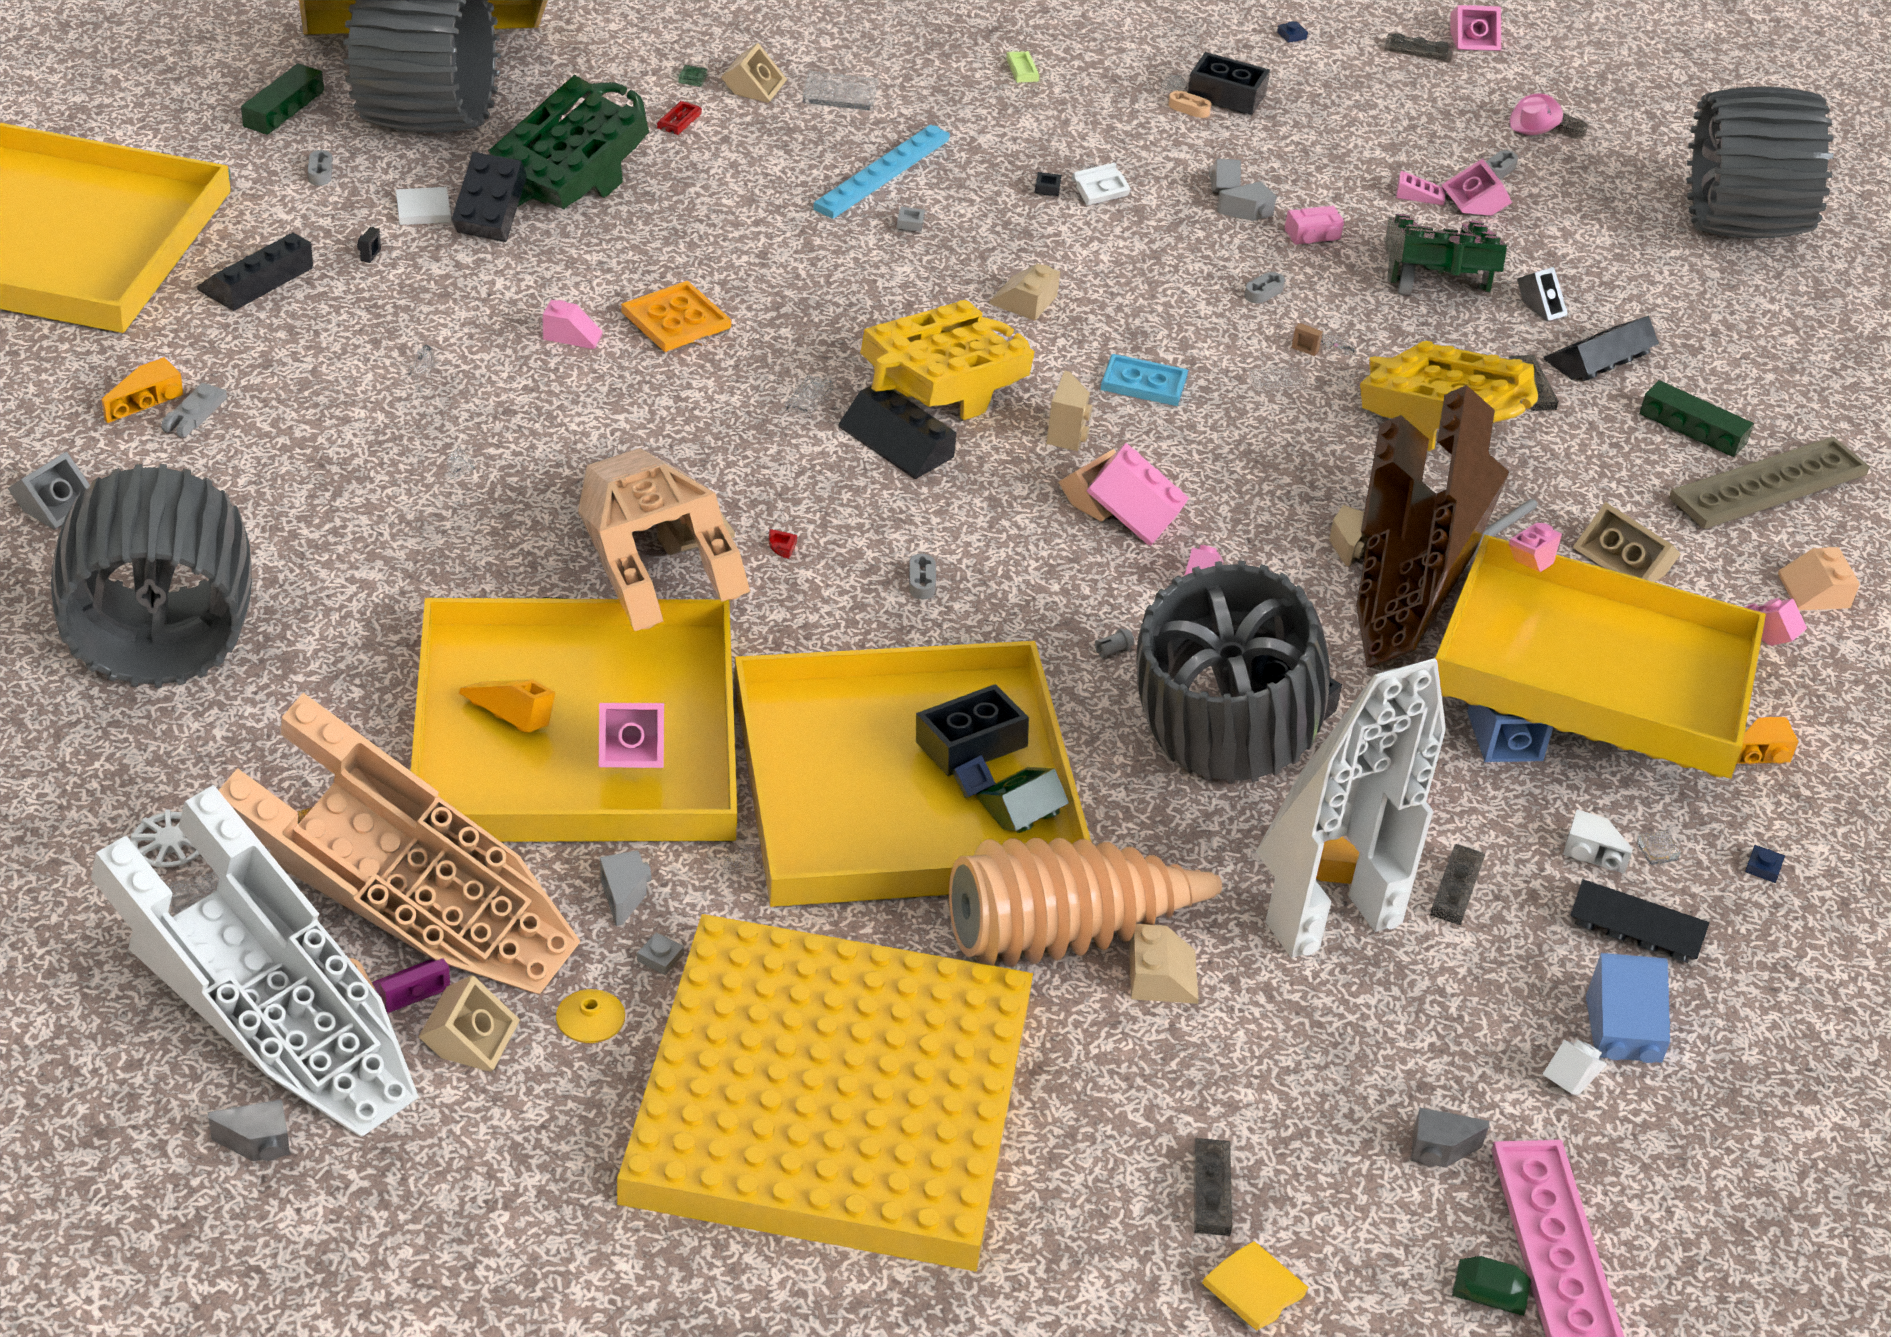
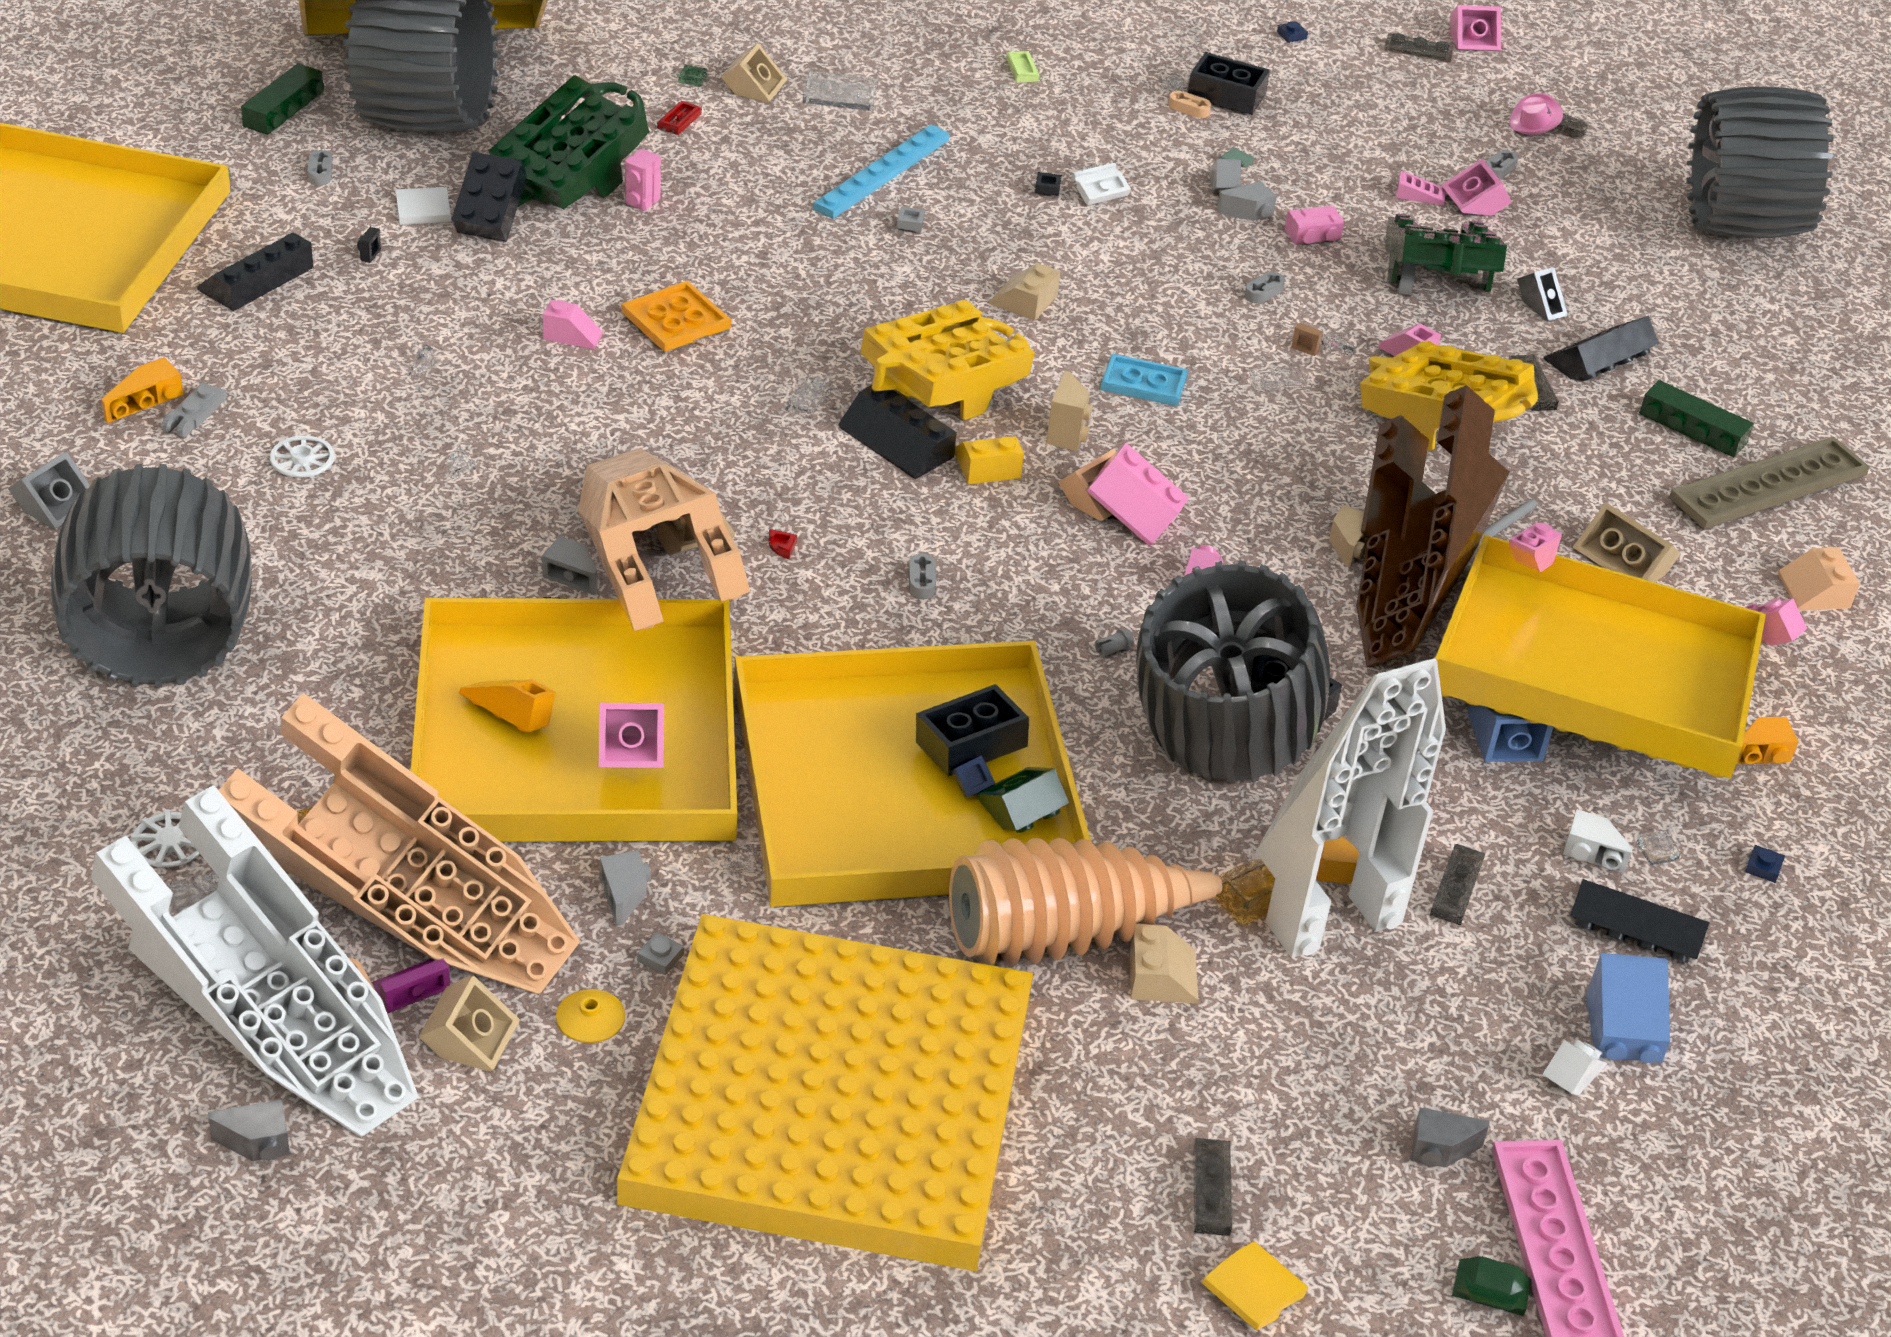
(302, 456): none -> white wheel
(570, 565): none -> light grey slope
(642, 179): none -> bright pink brick
(990, 459): none -> yellow slope
(1236, 154): none -> sand green tile
(1246, 891): none -> clear yellow slope
(1407, 338): none -> bright pink slope

